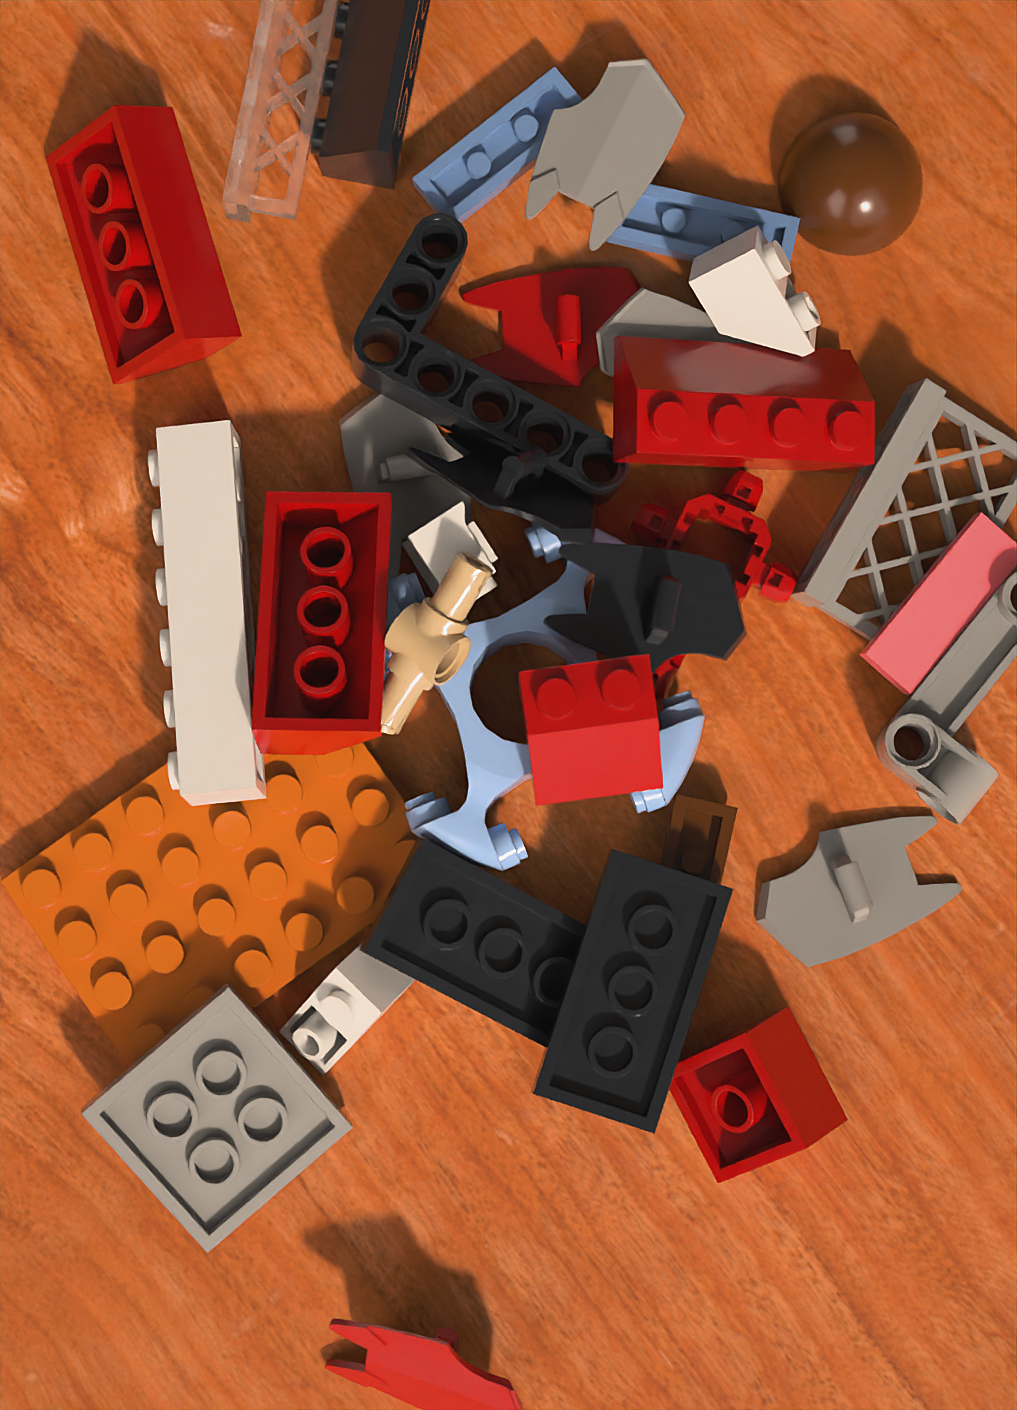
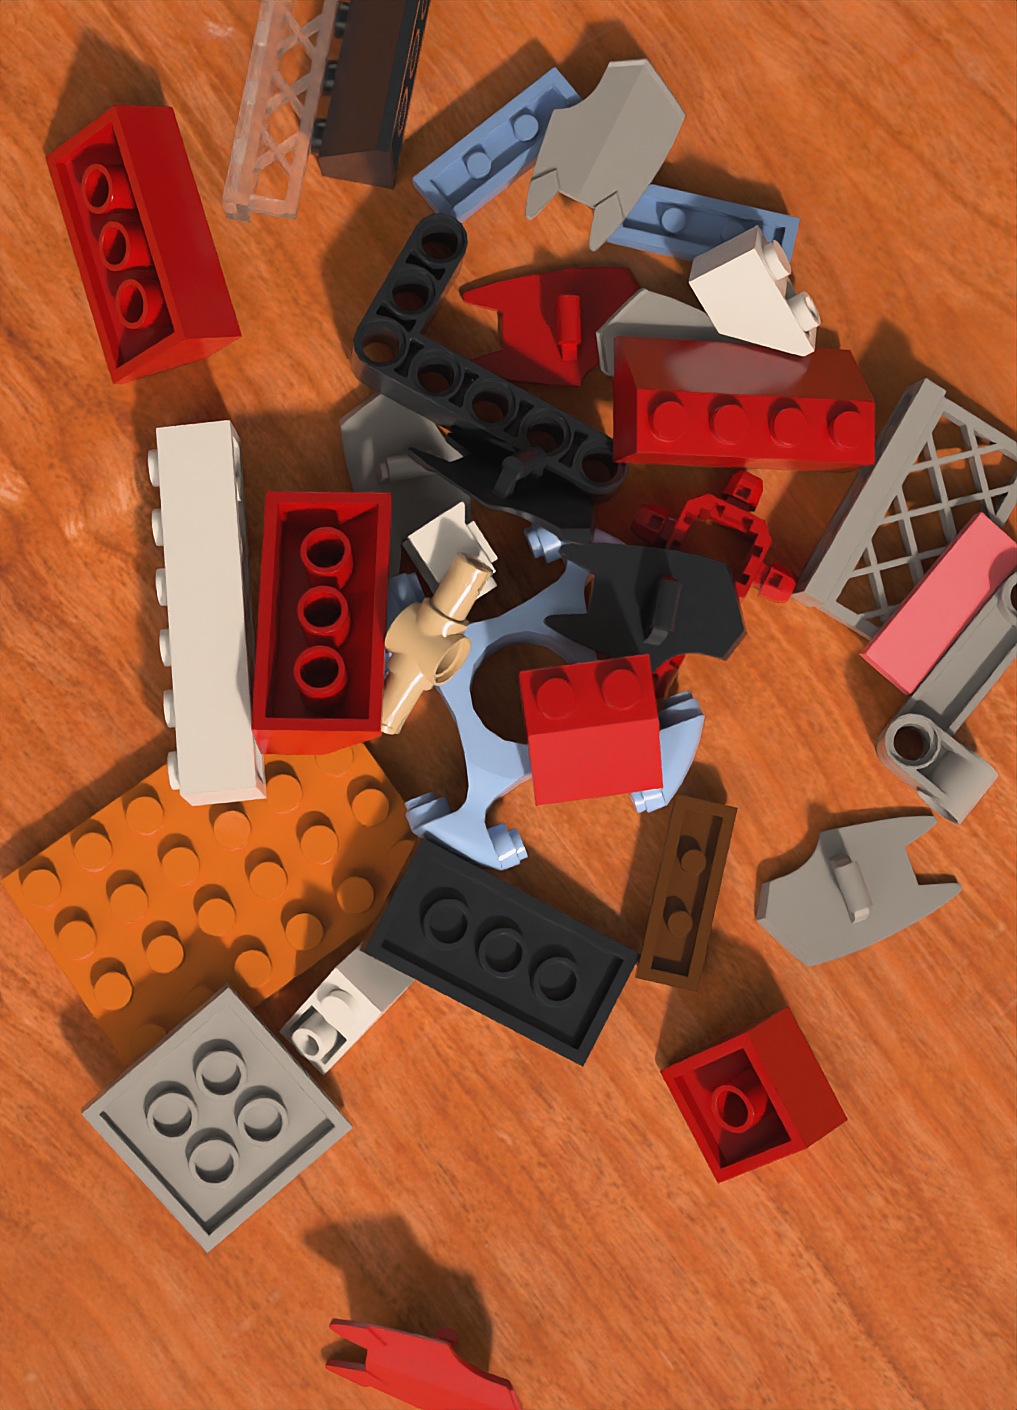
(632, 991): black plate -> none
(851, 183): reddish brown piece -> none

